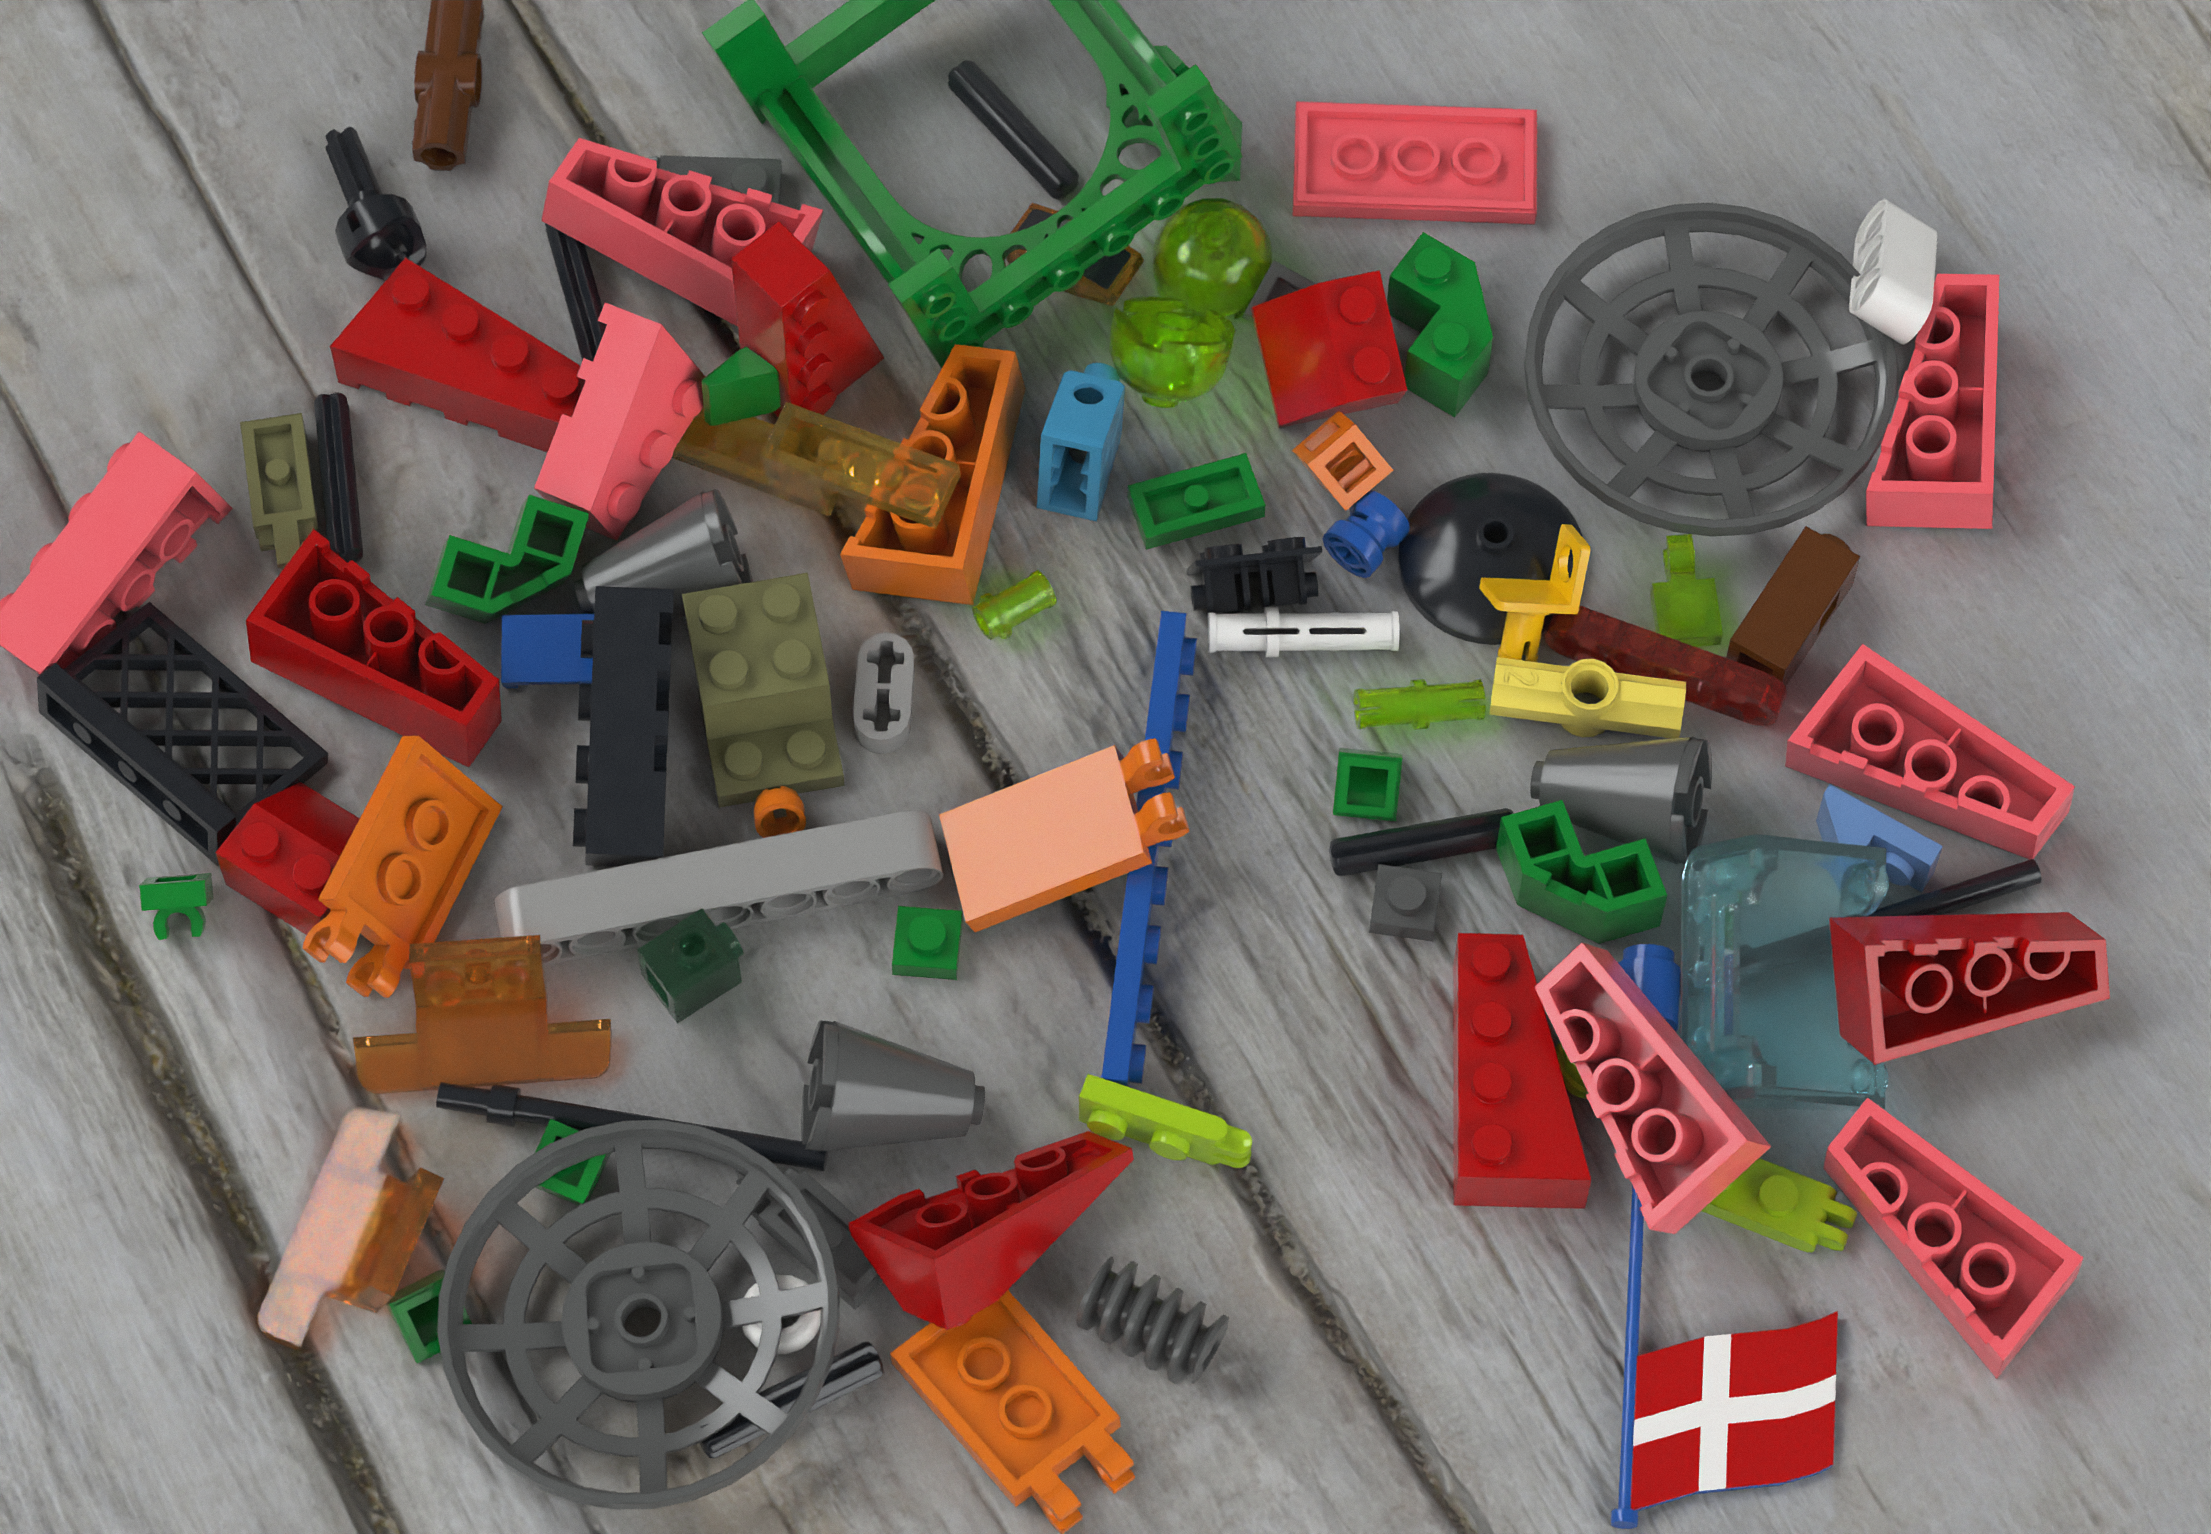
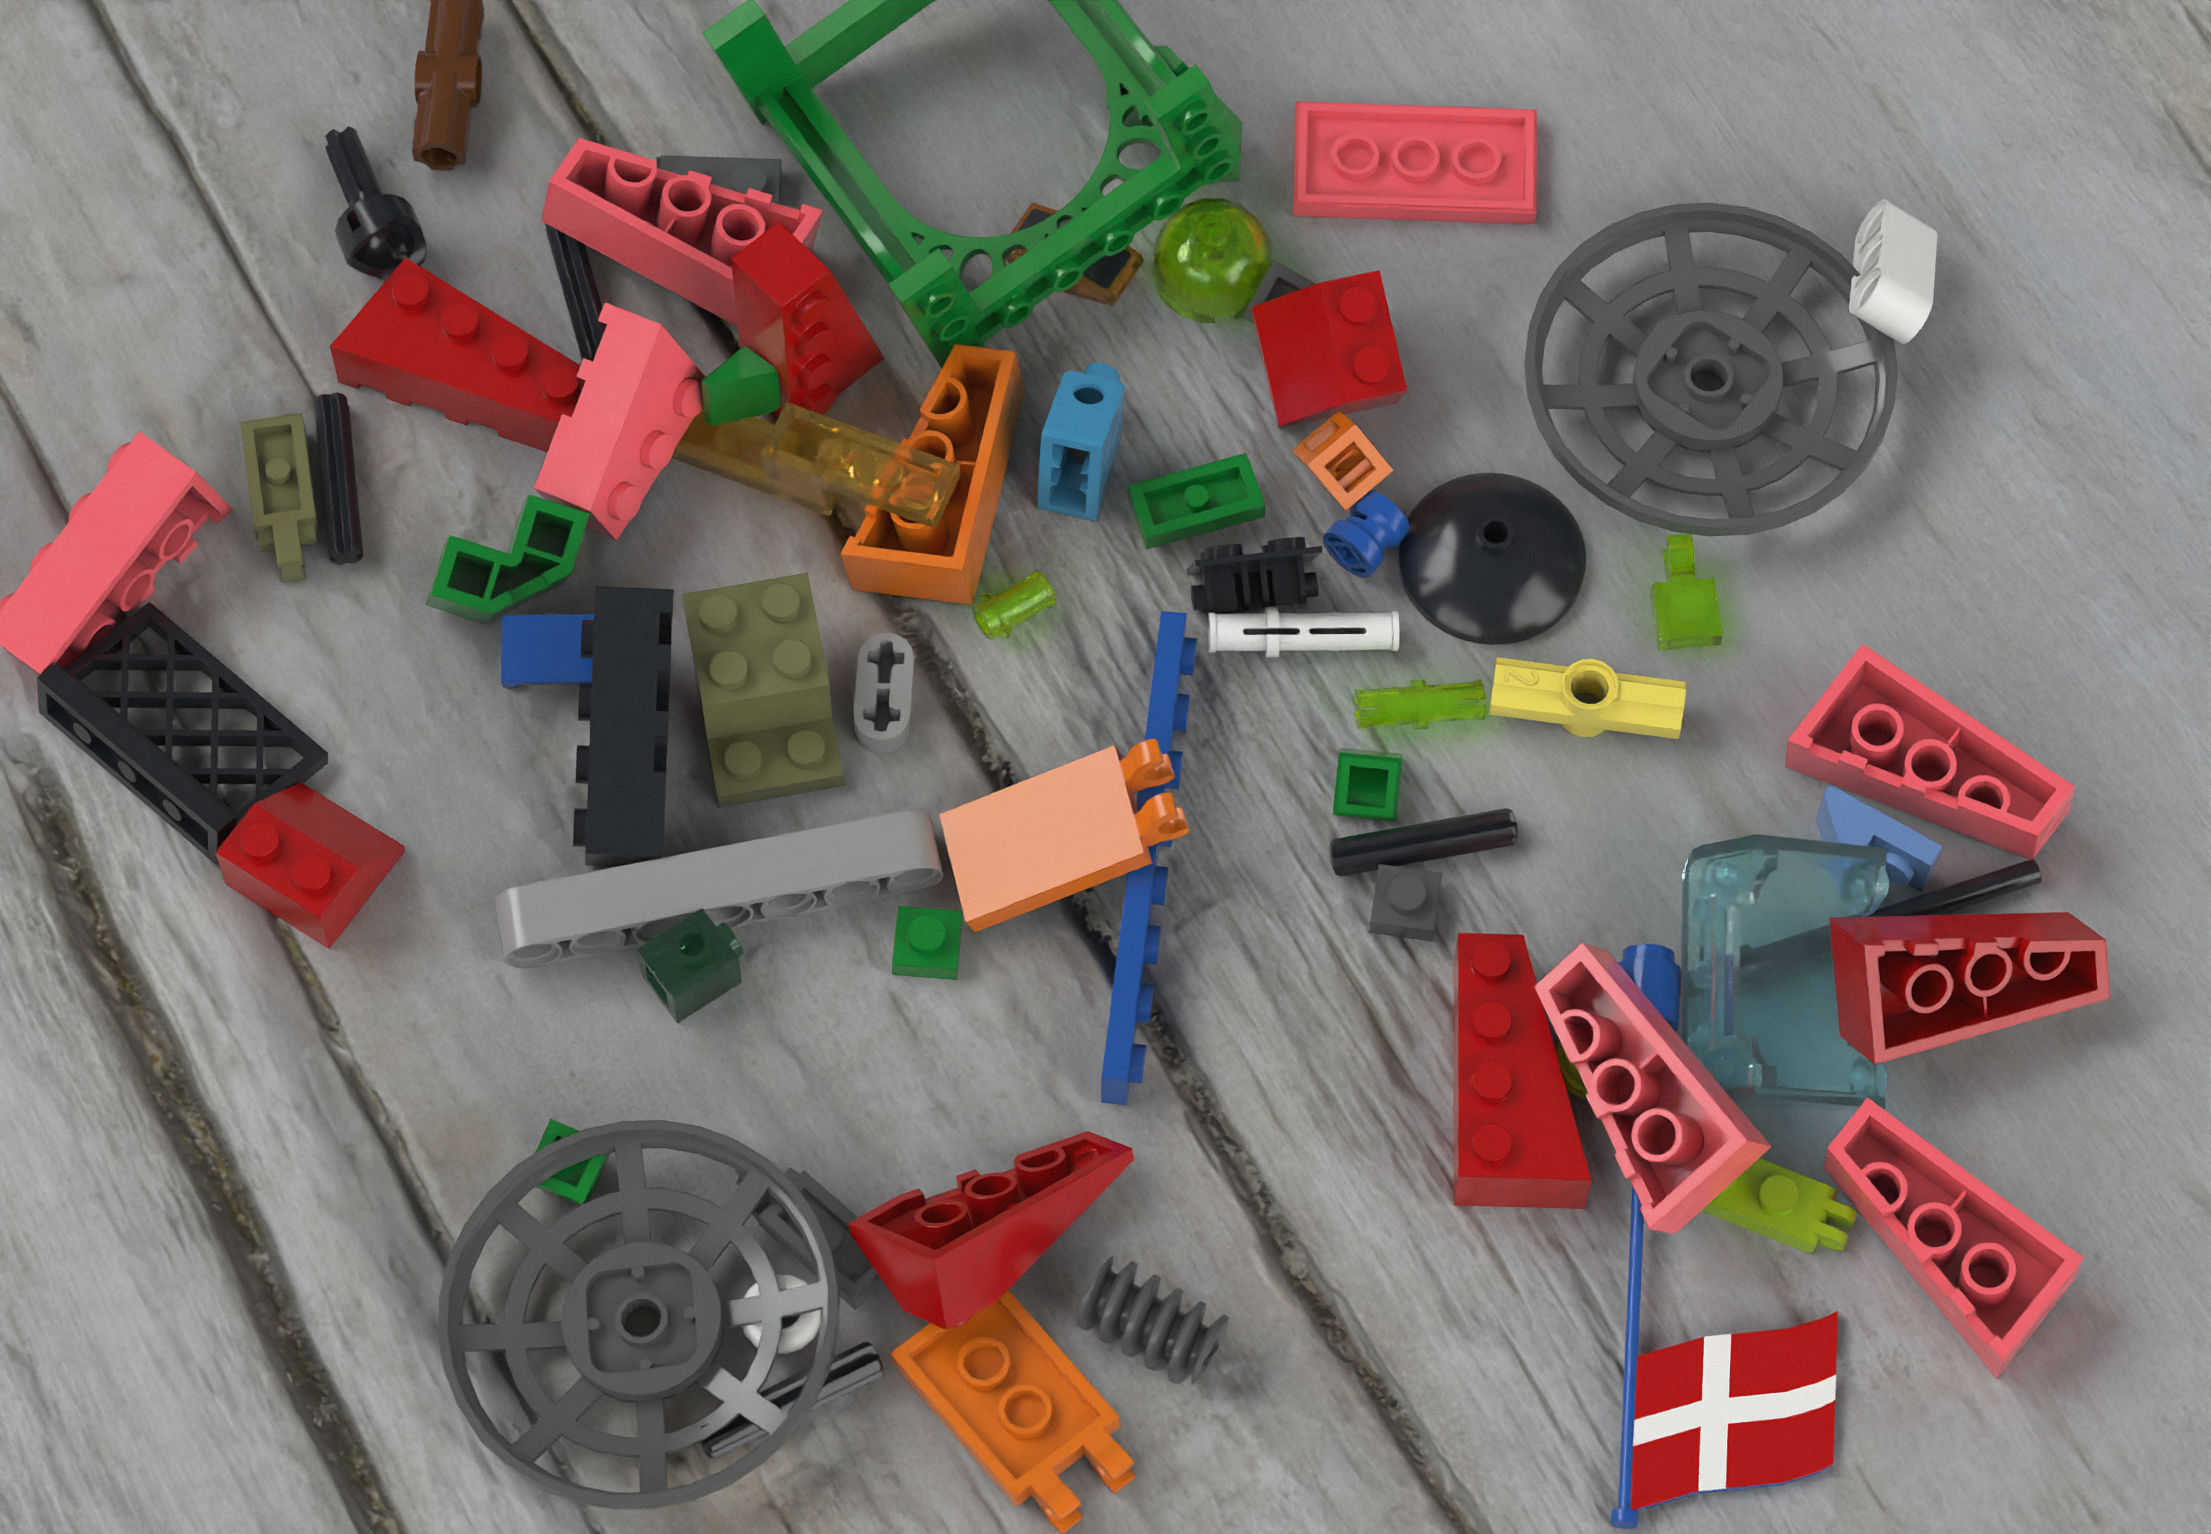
(177, 895): green tile -> none
(351, 1232): clear orange plate -> none
(370, 654): red wedge -> none
(402, 865): orange tile -> none
(416, 1315): green slope -> none
(481, 1023): clear orange plate -> none
(506, 1105): black bar -> none
(680, 551): dark grey cone -> none
(778, 798): orange hinge -> none
(882, 1093): dark grey cone -> none
(1013, 129): black axle -> none
(1165, 1125): lime hinge -> none
(1169, 351): clear neon green cylinder -> none
(1444, 302): green brick -> none
(1531, 600): yellow bracket -> none
(1591, 894): green brick -> none
(1632, 650): clear red beam -> none
(1632, 791): dark grey cone -> none
(1795, 605): reddish brown brick -> none
(1942, 432): coral wedge -> none

